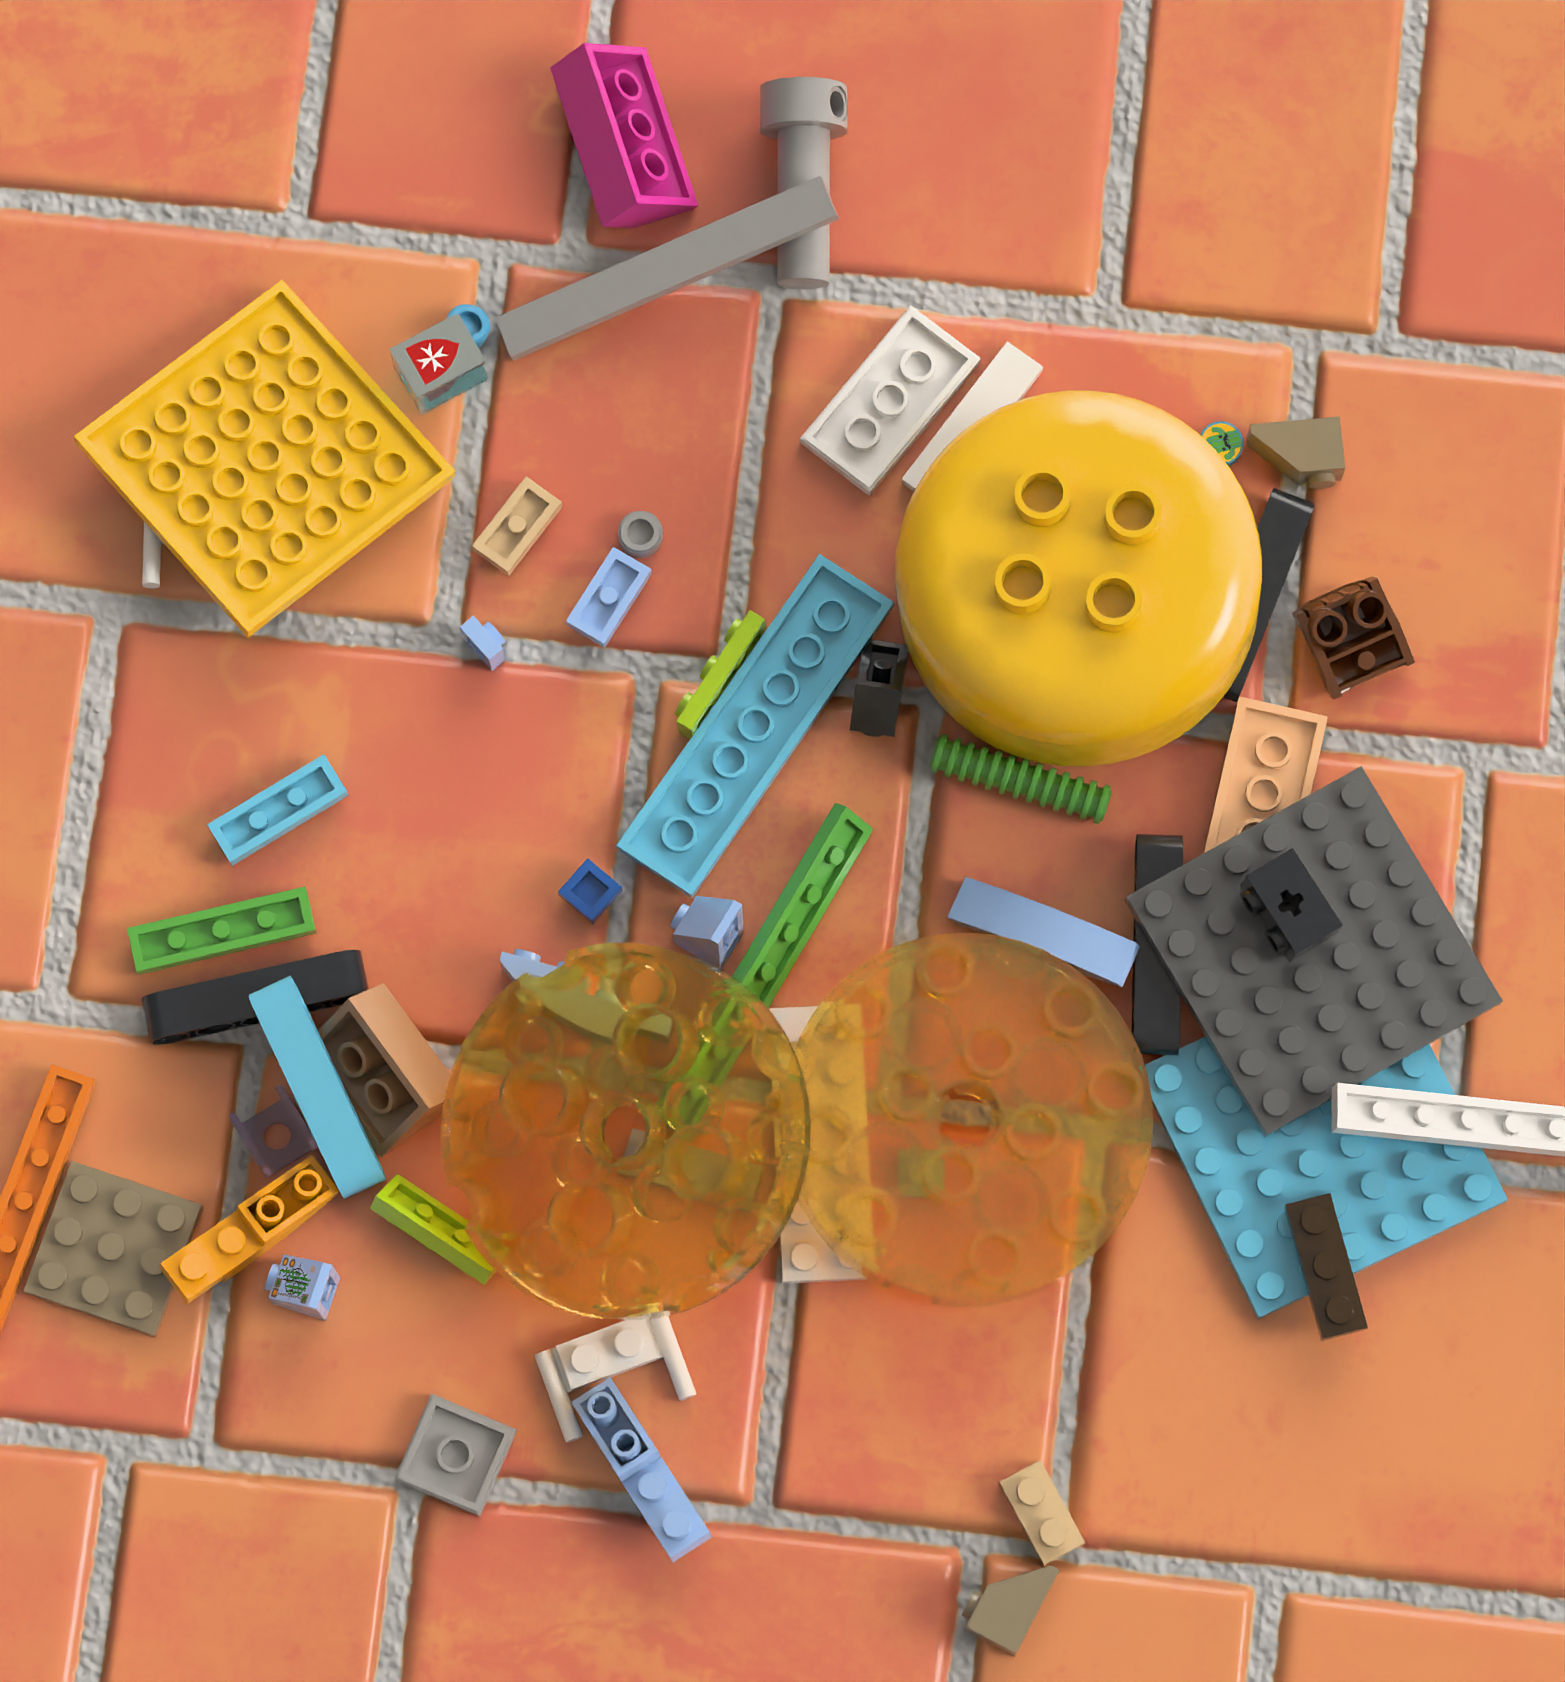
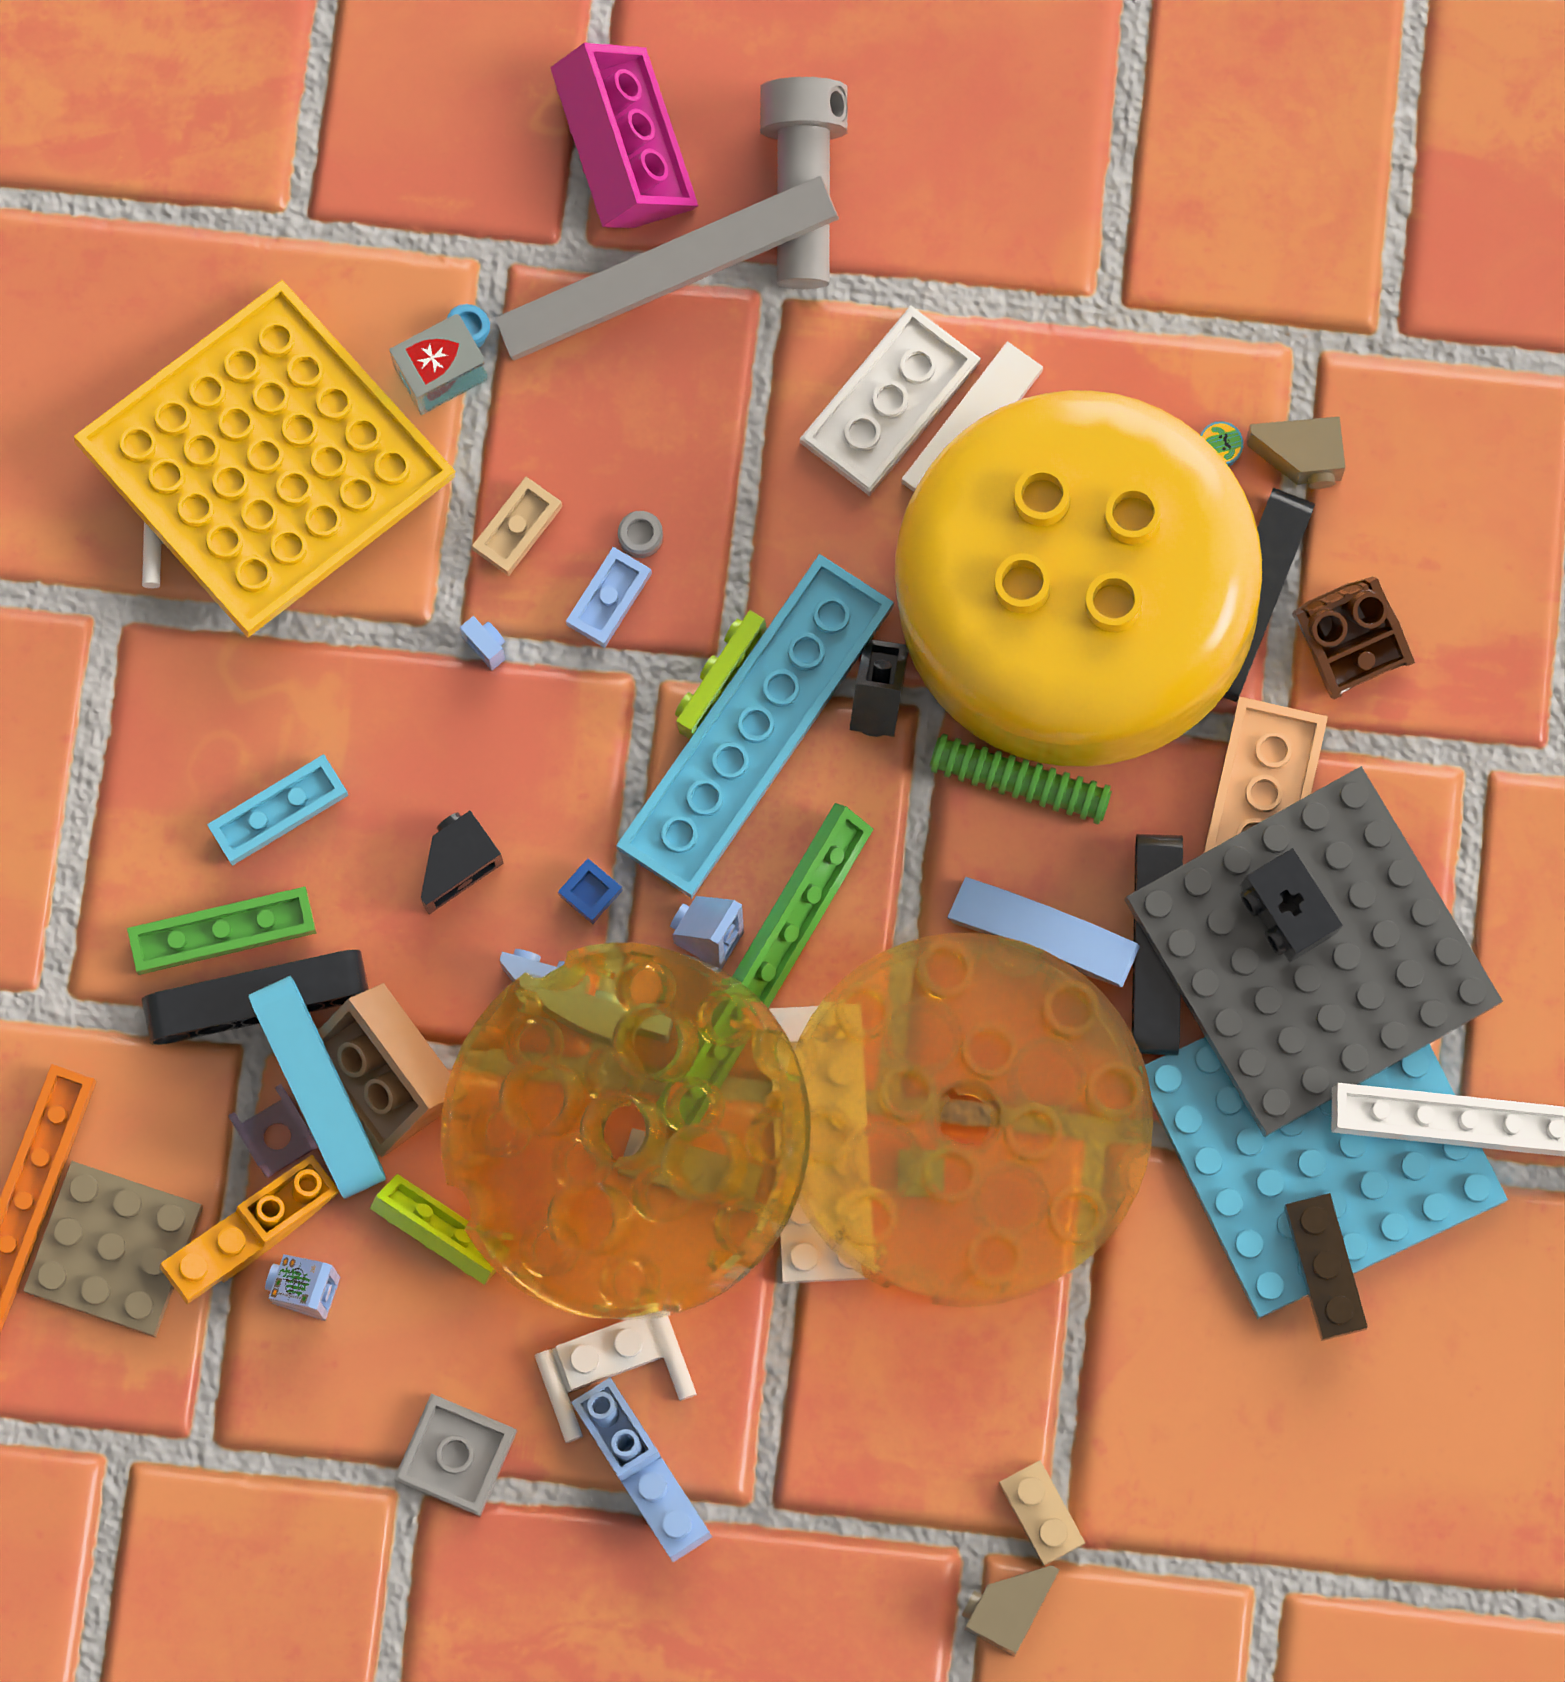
(457, 859): none -> black slope

